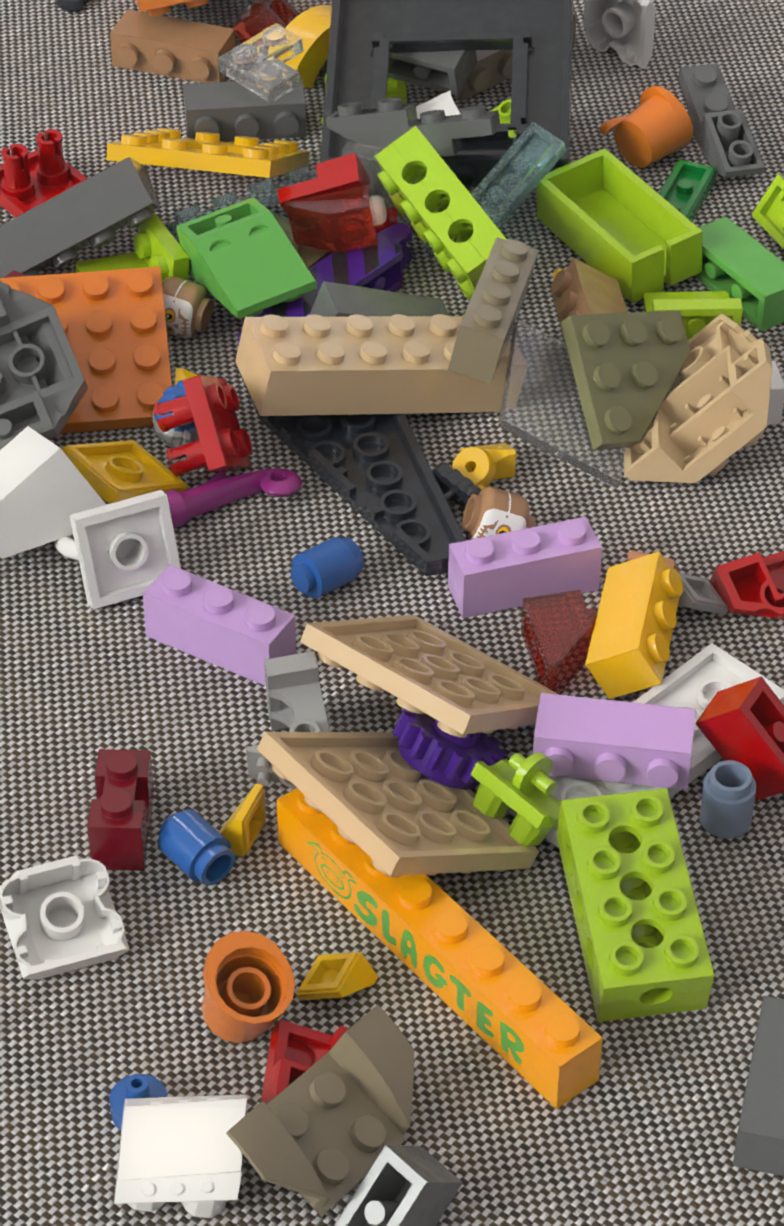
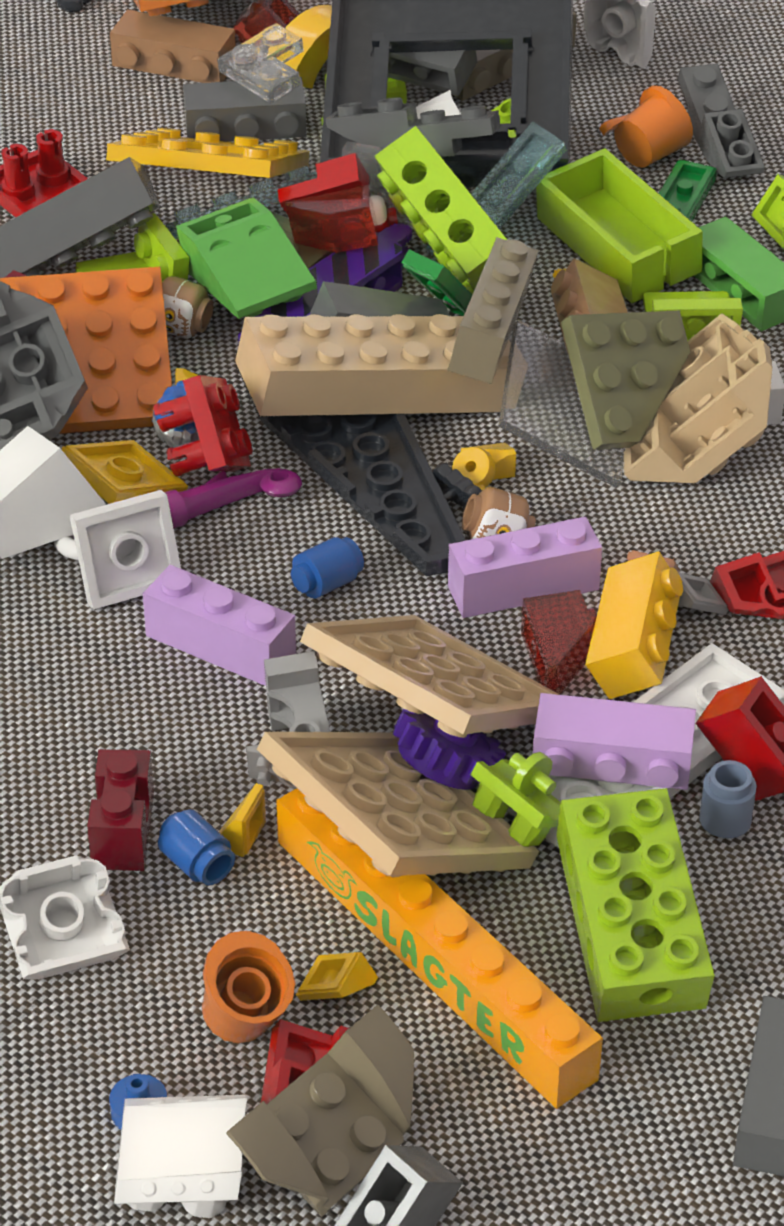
(438, 282): none -> green tile

